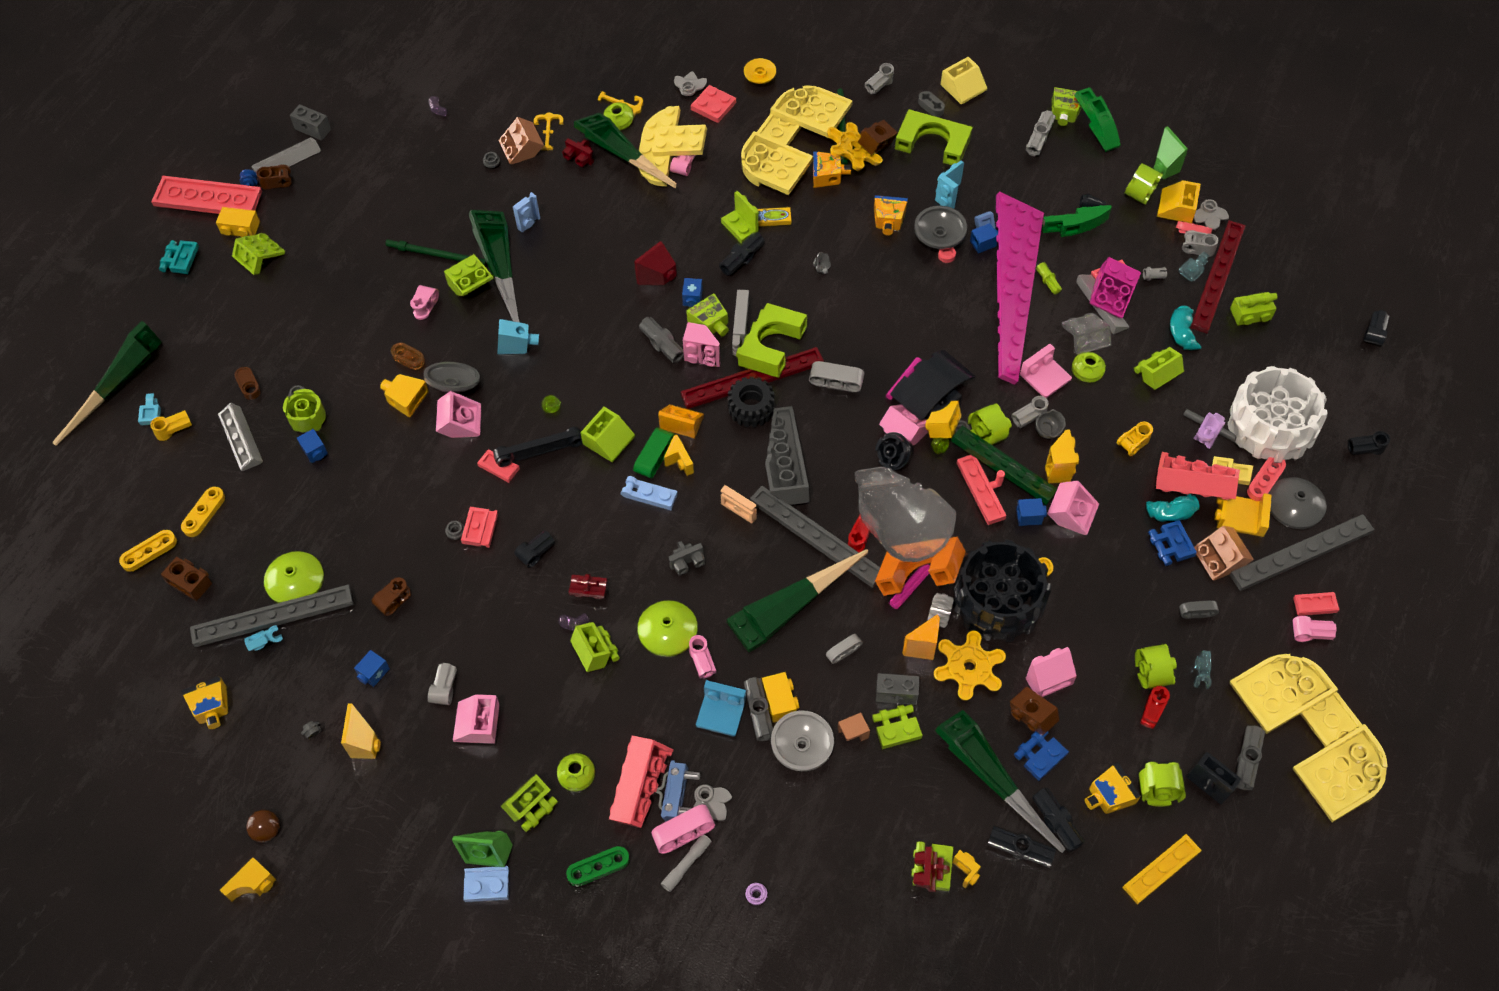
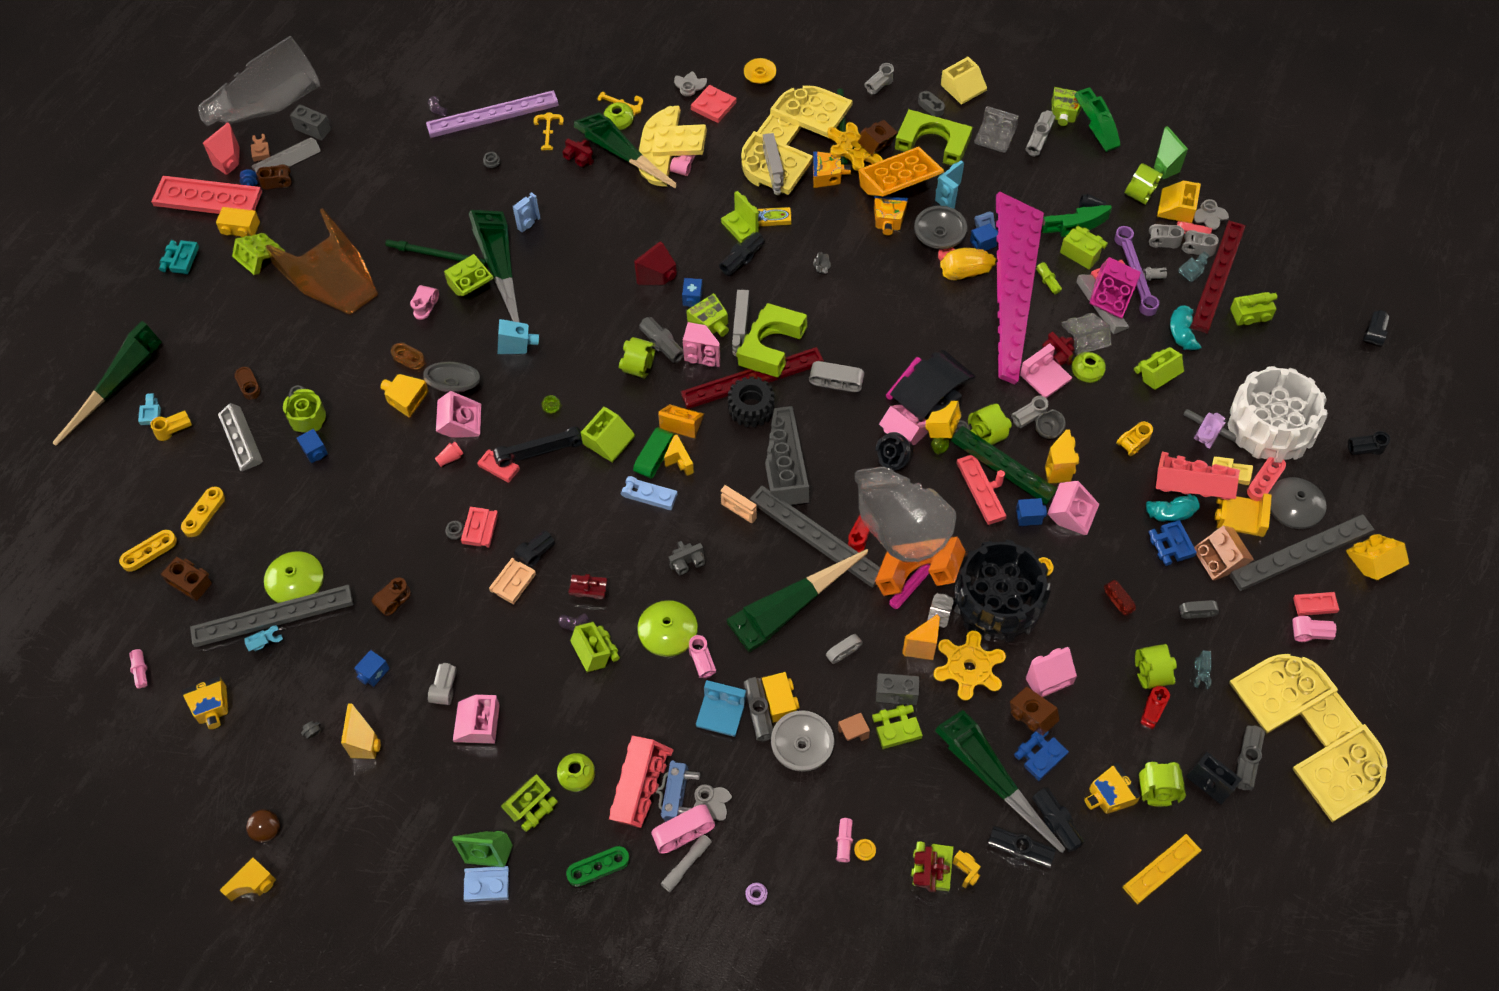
(138, 668): none -> bright pink axle
(223, 149): none -> coral slope
(260, 148): none -> nougat plate
(264, 87): none -> clear windscreen
(329, 272): none -> clear orange windscreen
(449, 454): none -> coral cone
(492, 114): none -> lavender tile
(512, 581): none -> light nougat plate
(520, 141): nougat slope -> none
(637, 357): none -> lime brick
(773, 162): none -> light grey hinge
(844, 840): none -> bright pink axle
(865, 850): none -> yellow plate
(898, 172): none -> light orange slope
(966, 263): none -> yellow hair
(996, 129): none -> clear bracket
(1063, 348): none -> dark red hips
(1083, 246): none -> lime brick
(1119, 597): none -> clear red beam
(1133, 262): none -> medium lavender piece
(1168, 236): none -> light grey piece
(1378, 556): none -> yellow slope

